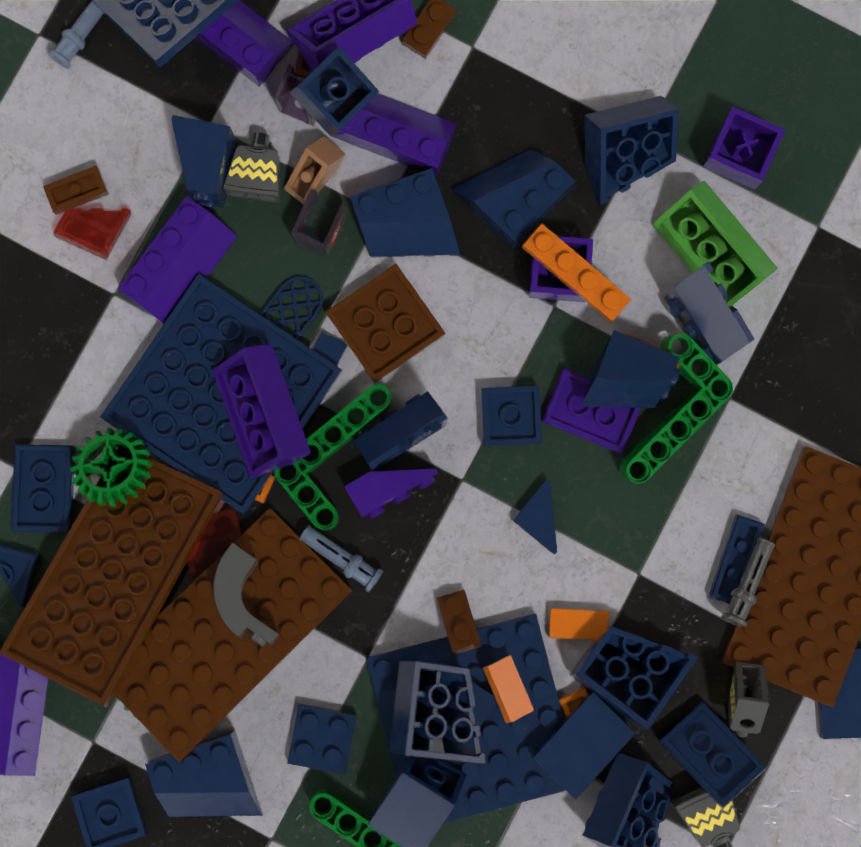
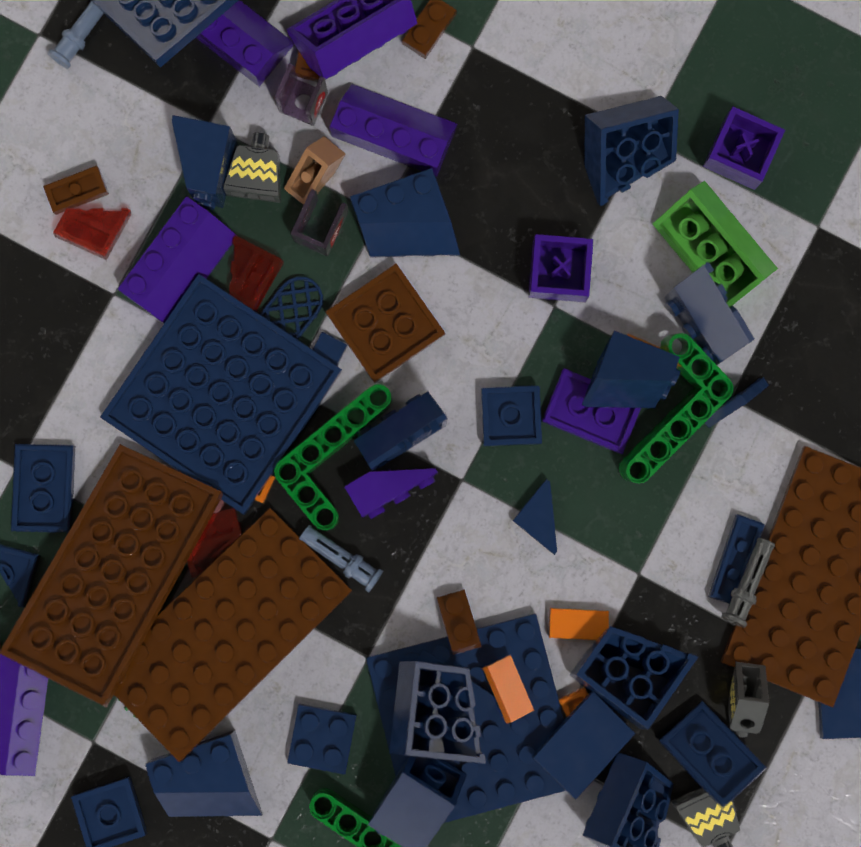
(89, 466): green gear -> none
(228, 587): dark grey arch -> none
(252, 272): none -> clear red wing
(261, 410): dark purple slope -> none
(334, 91): dark blue brick -> none
(516, 194): dark blue wedge -> none
(576, 273): orange plate -> none
(737, 401): none -> dark blue tile

